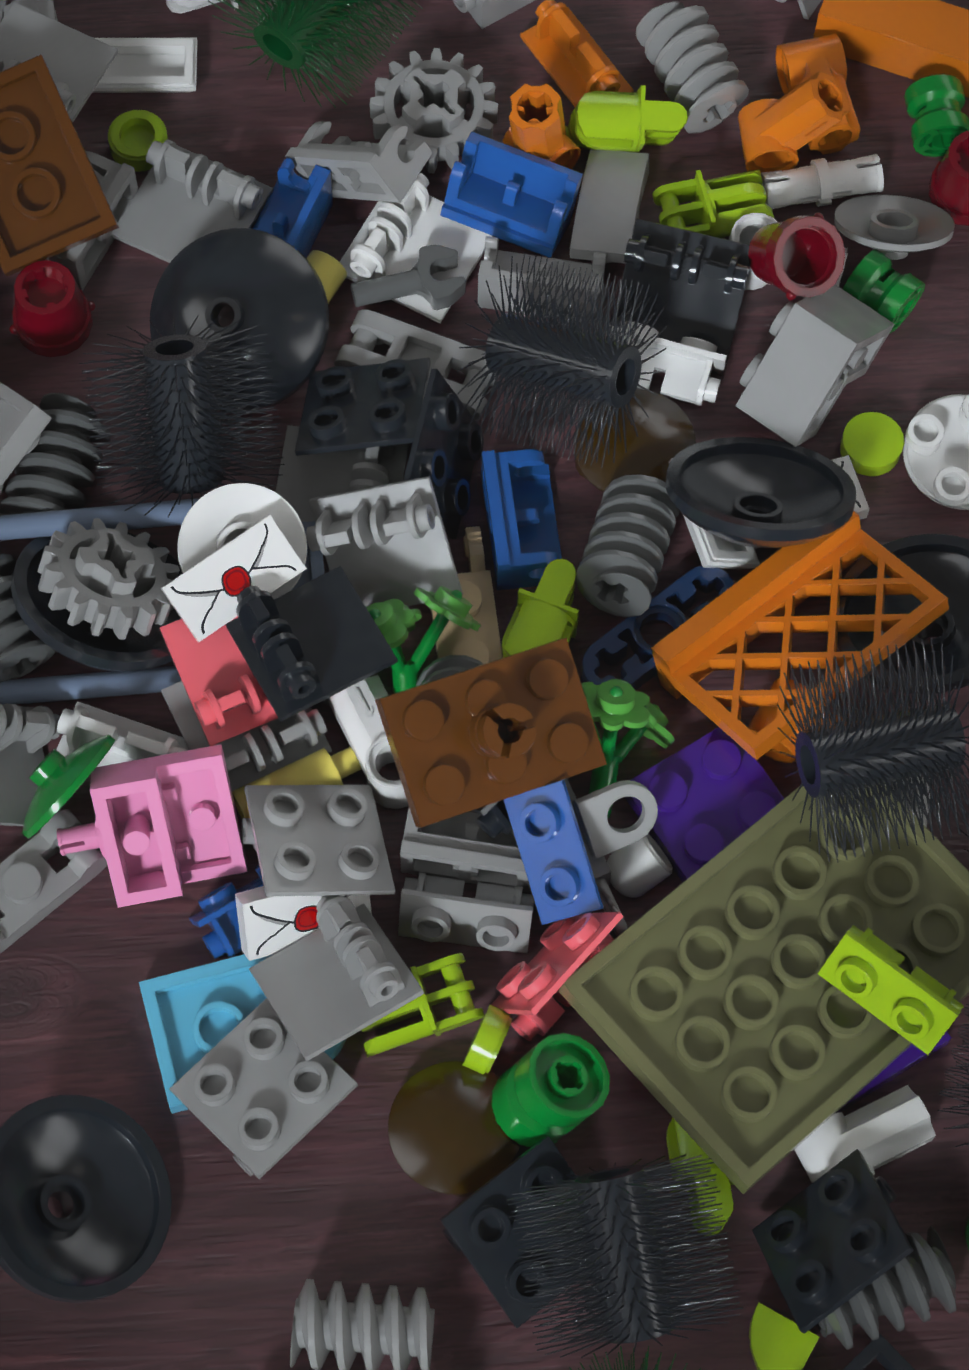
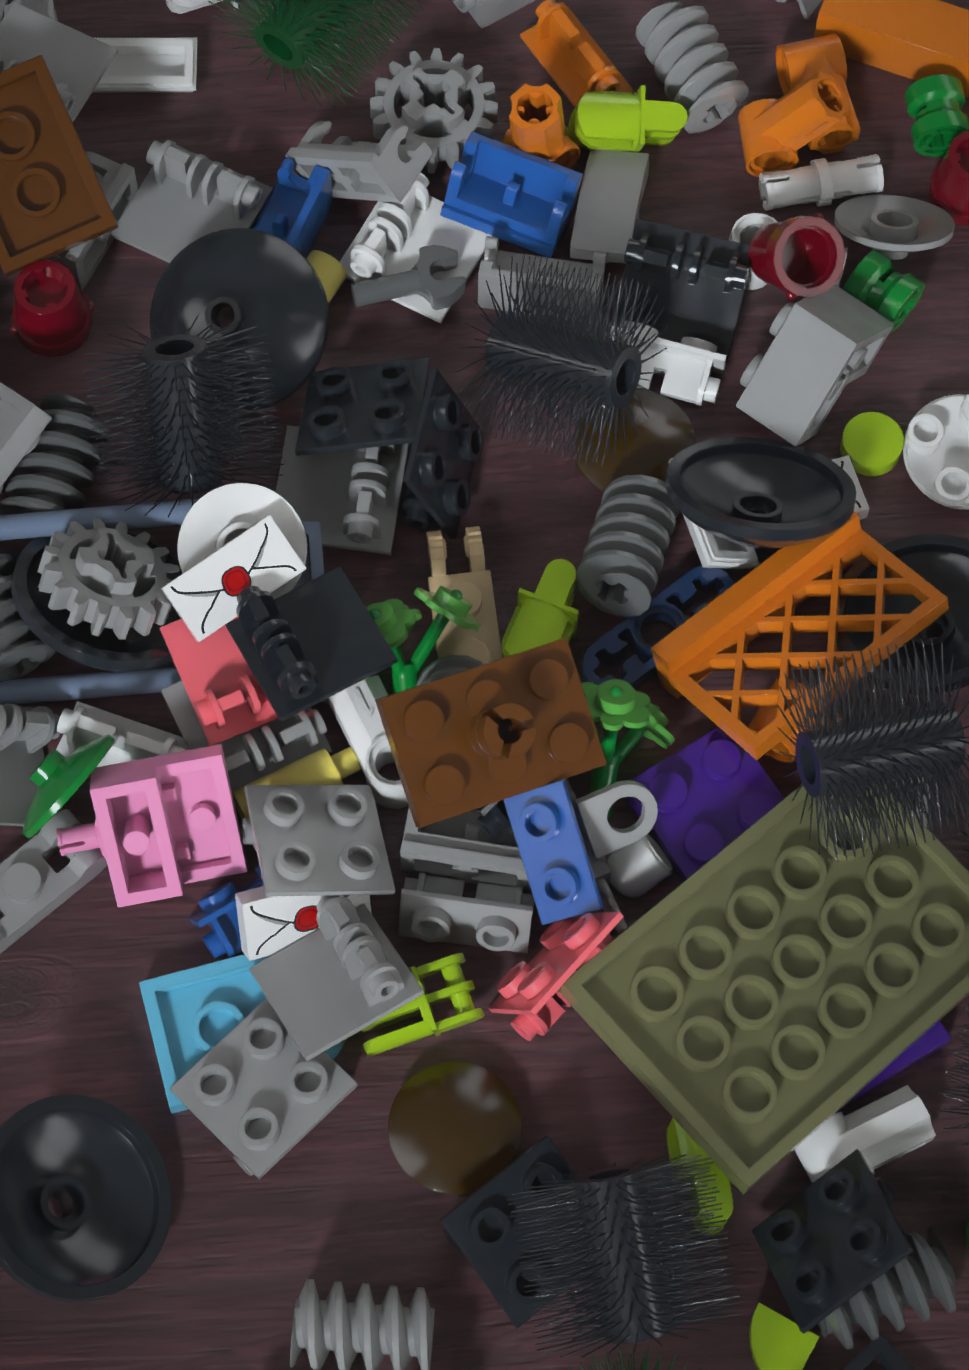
(132, 136): lime tile -> none
(385, 540): light grey hinge -> none
(411, 343): light grey plate -> none
(487, 1040): lime tile -> none
(519, 516): blue hinge -> none
(550, 1089): green wheel -> none
(714, 204): lime arm -> none
(906, 1002): lime hinge -> none

